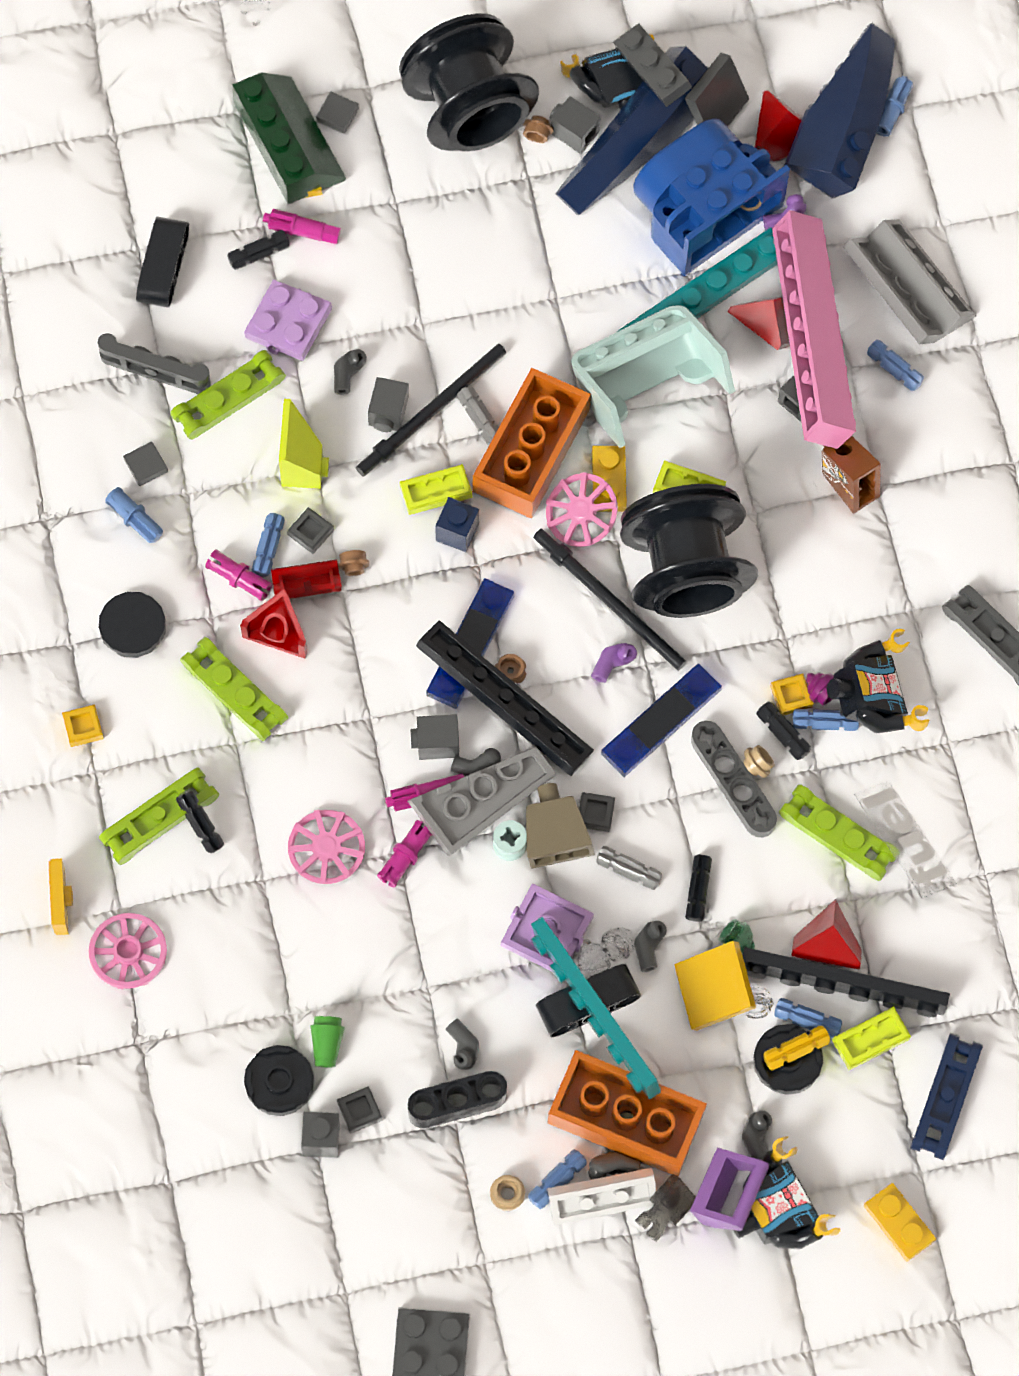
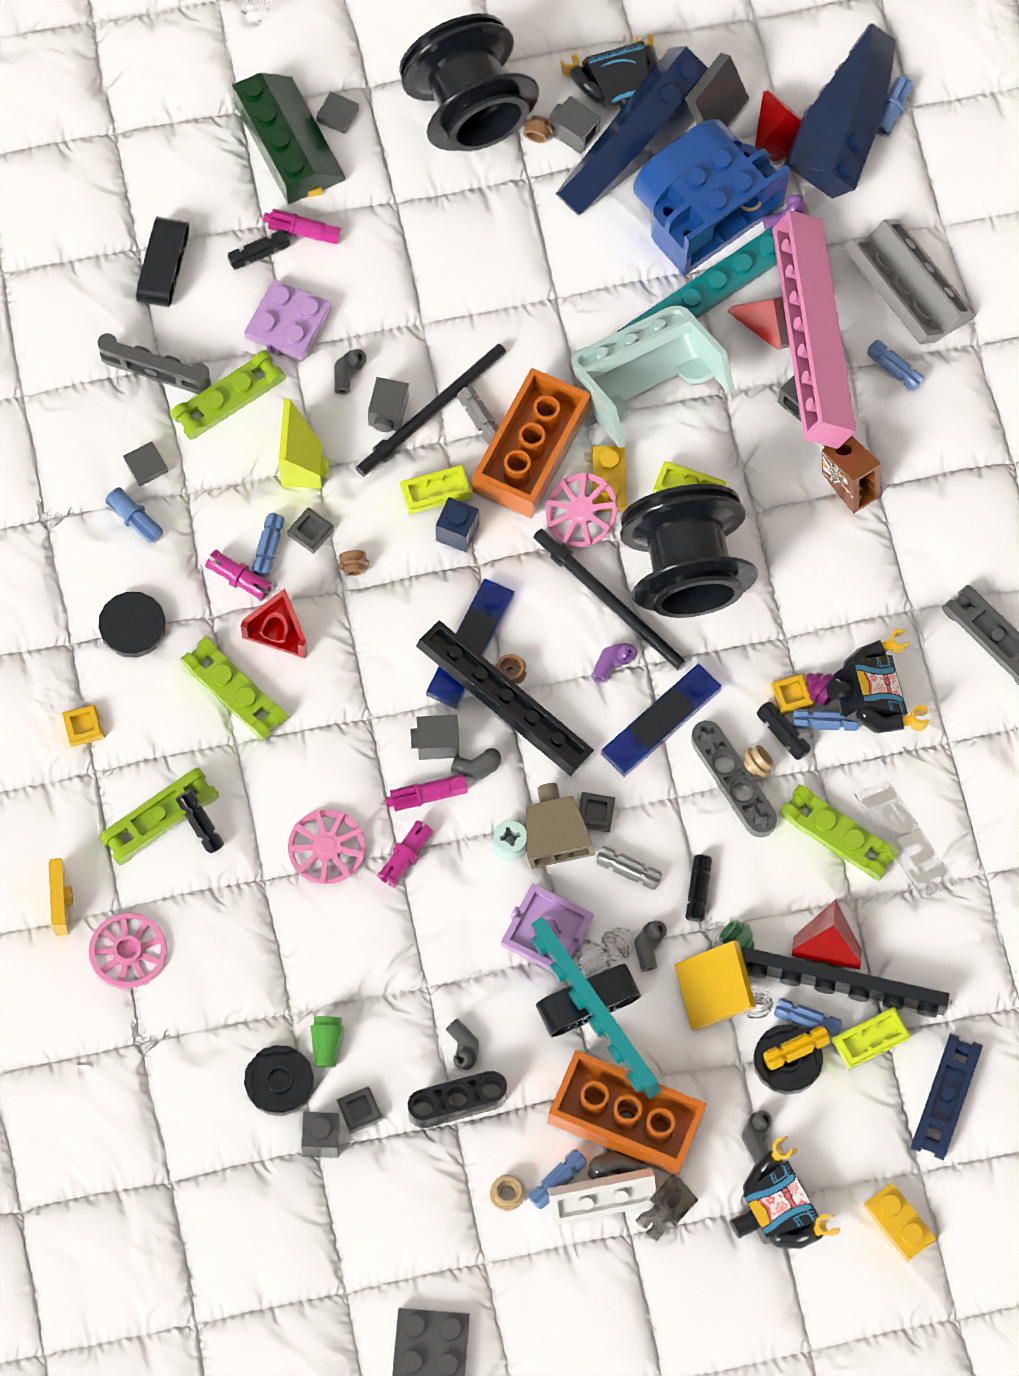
(307, 579): red hinge -> none
(474, 802): light grey wing -> none
(652, 65): dark grey plate -> none
(717, 1186): medium lavender tile -> none

